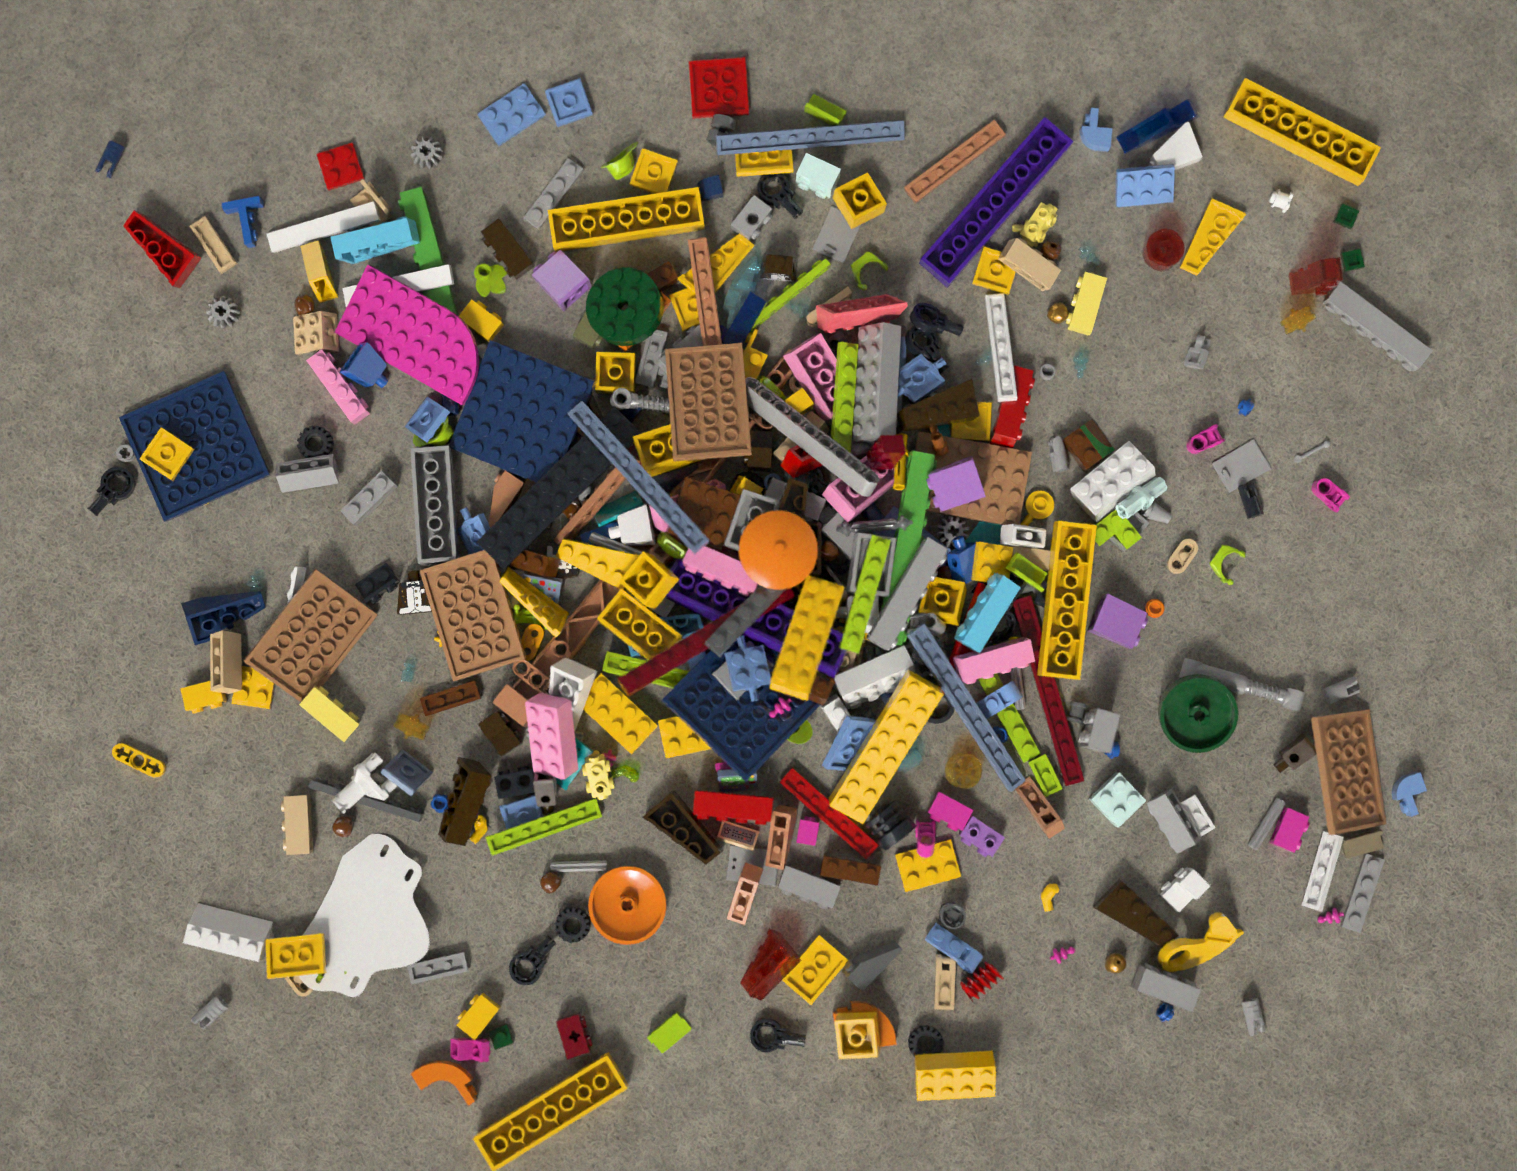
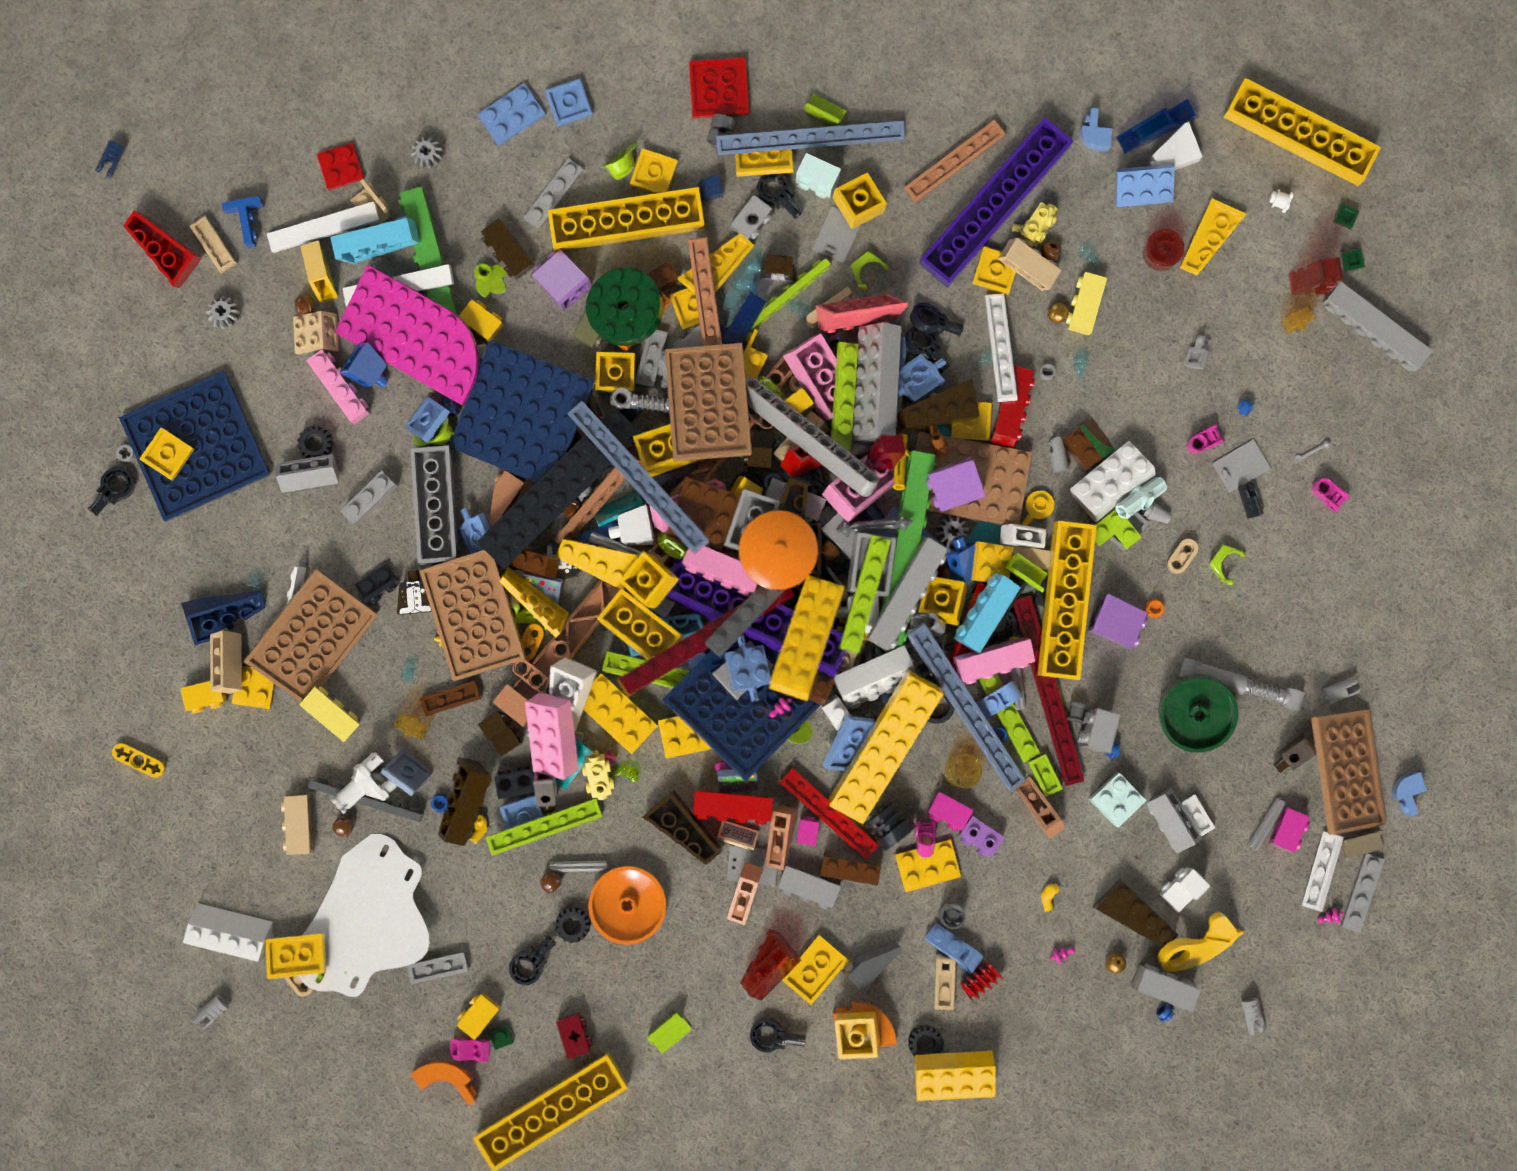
(910, 761): clear light blue brick -> none

